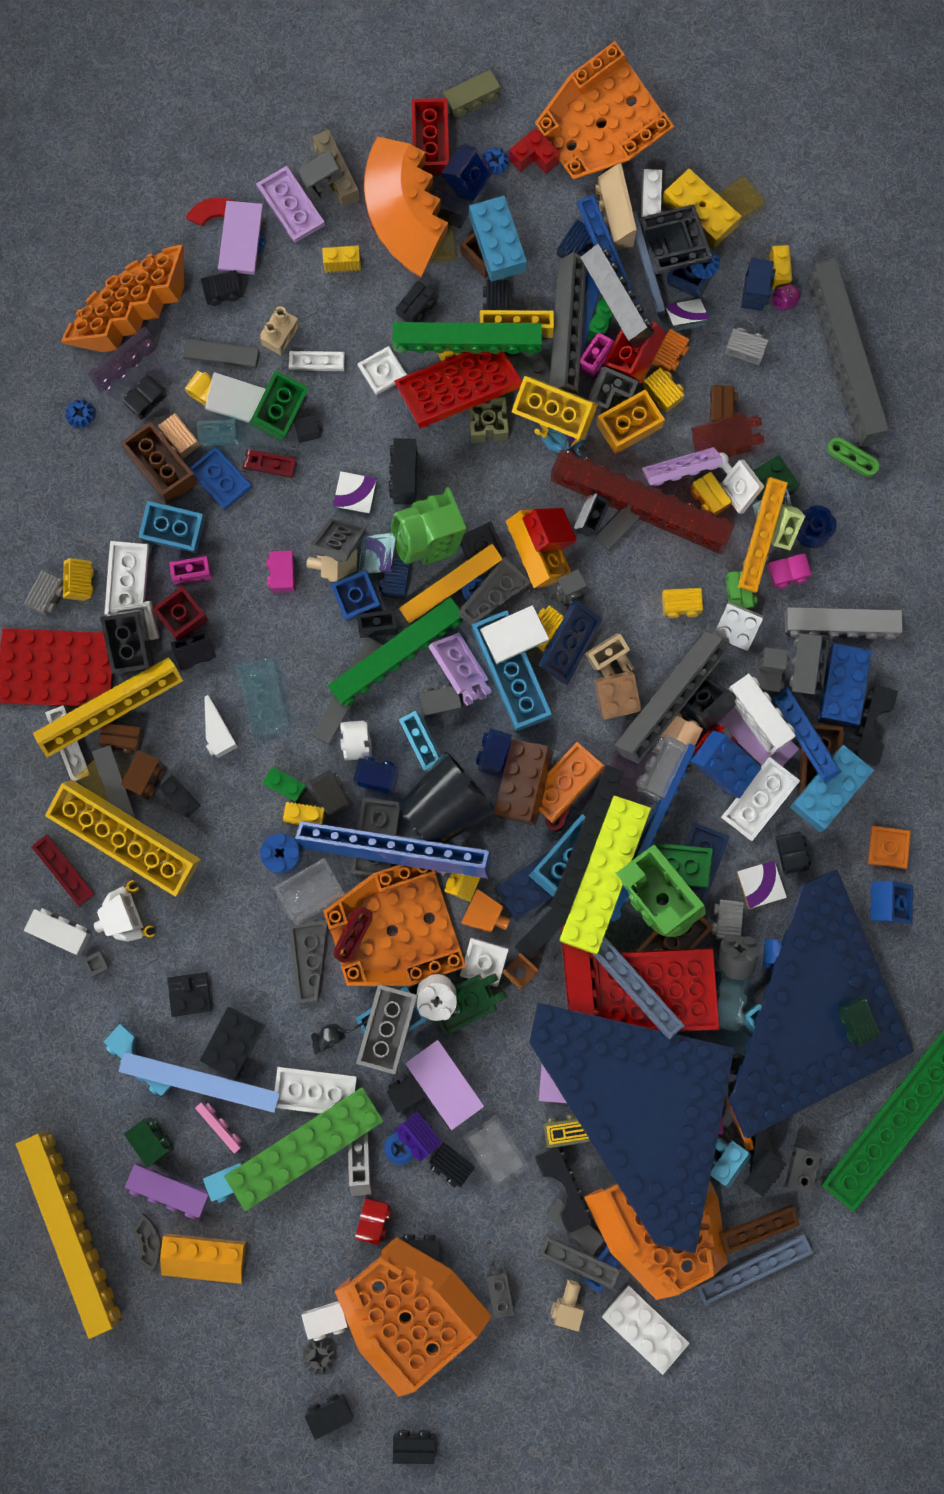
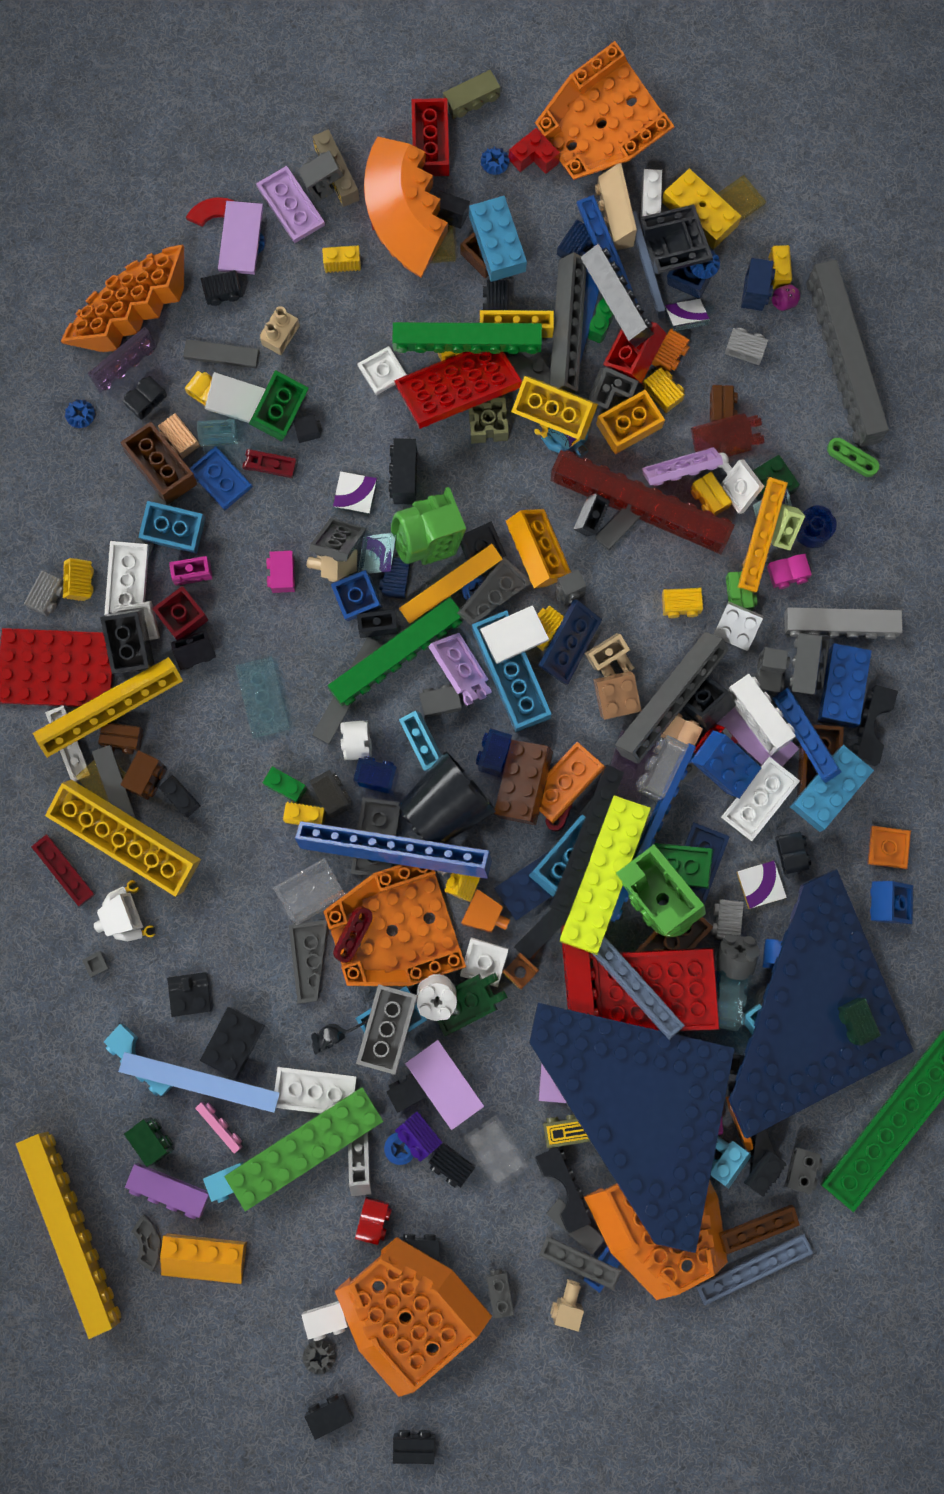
(57, 931): white brick -> none
(217, 733): white slope -> none
(269, 854): blue brick -> none
(316, 361): white tile -> none
(416, 303): black brick -> none
(467, 172): clear blue brick -> none
(549, 529): red brick -> none
(595, 355): dark pink brick -> none
(645, 1329): white plate -> none

